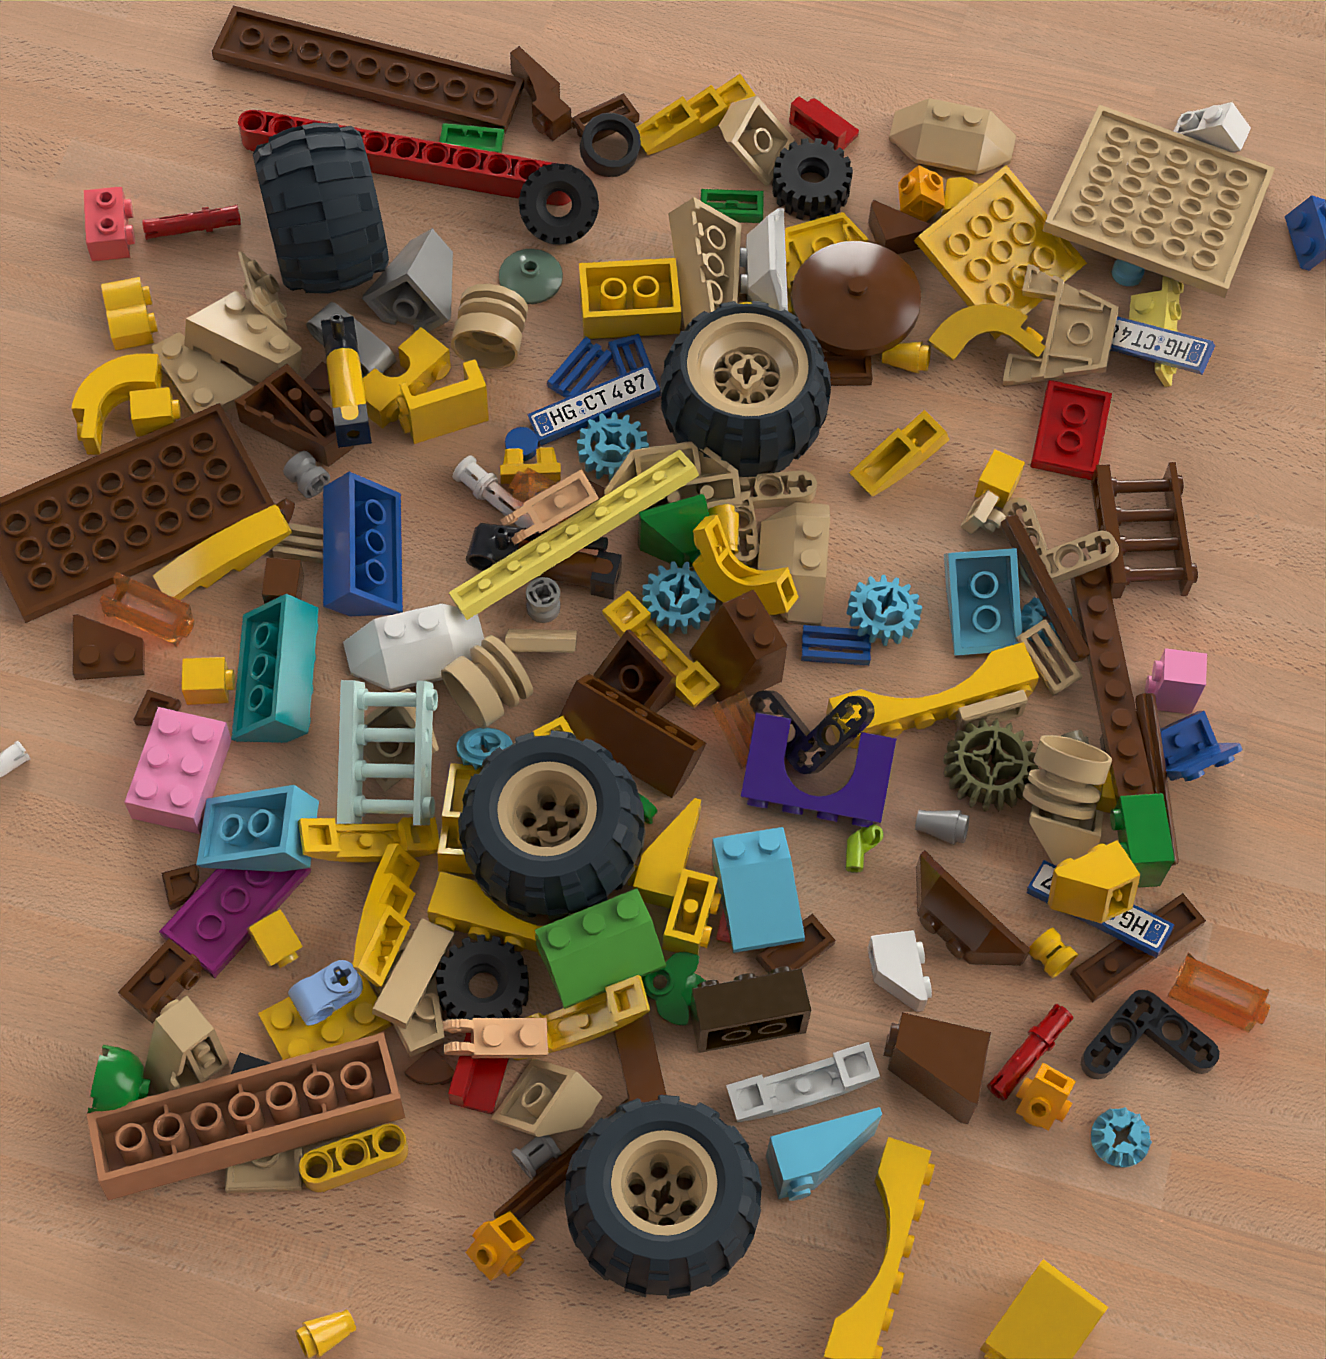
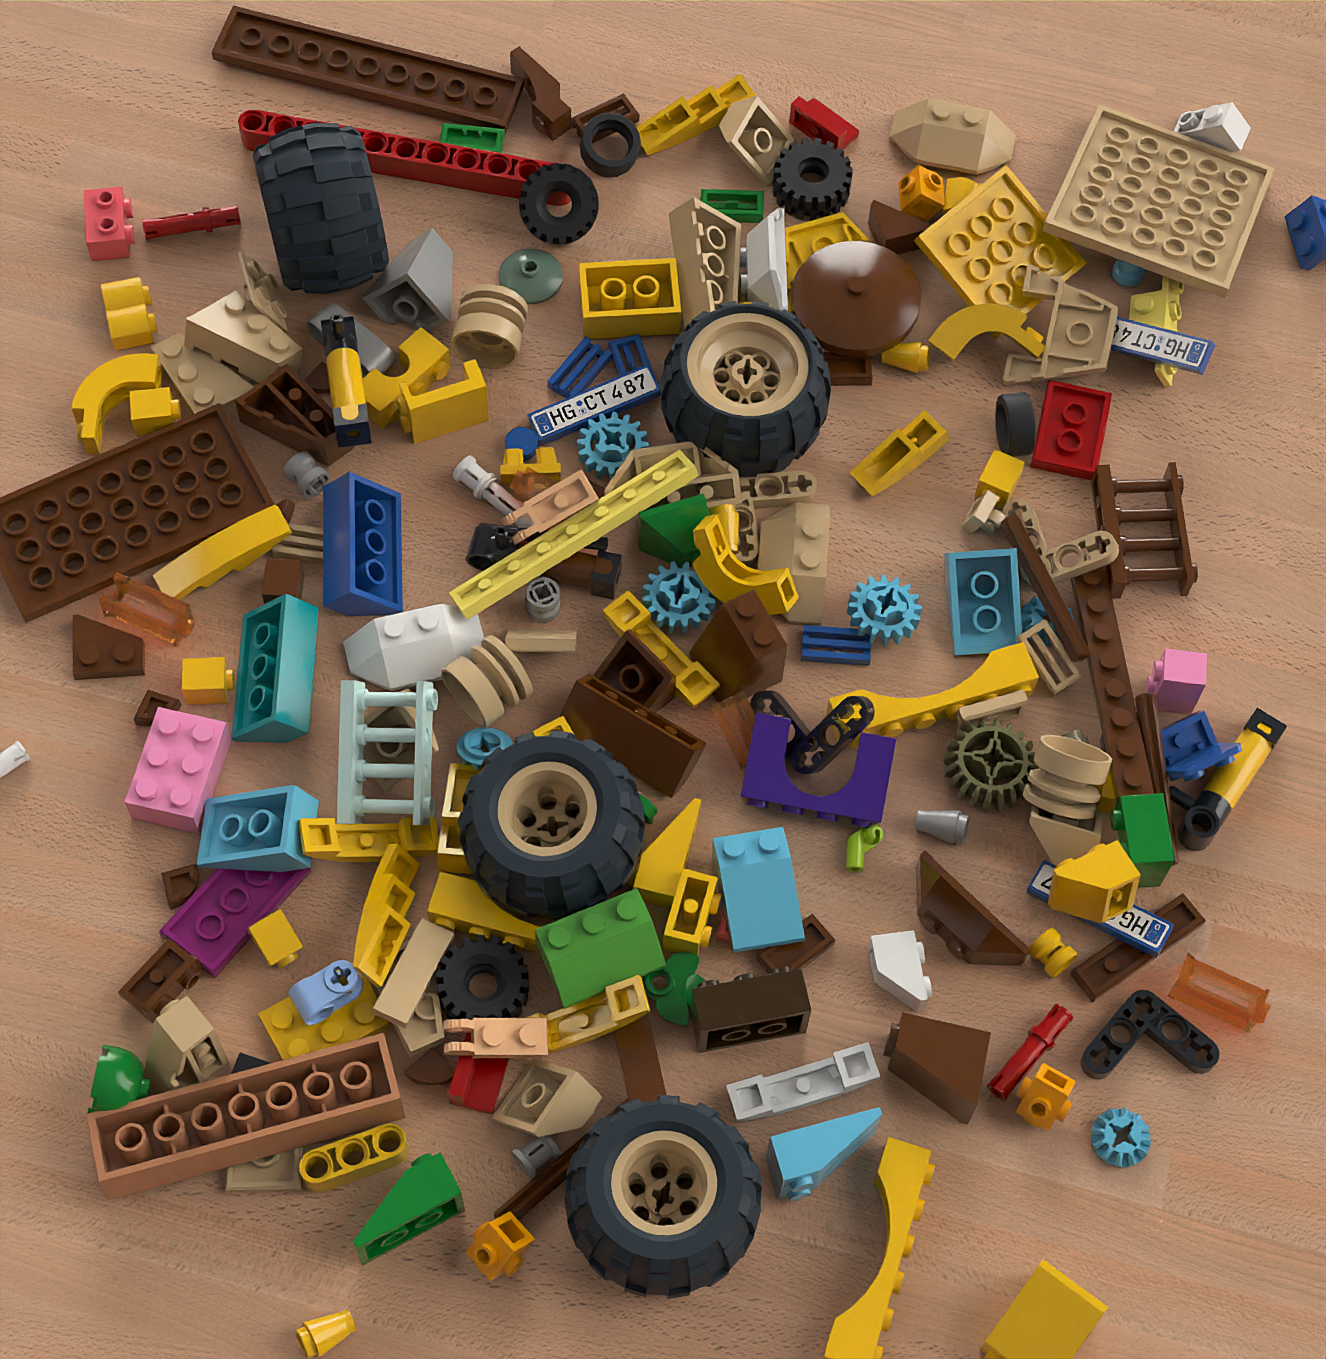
(417, 1202): none -> green slope
(1015, 424): none -> black tyre
(1227, 782): none -> piece

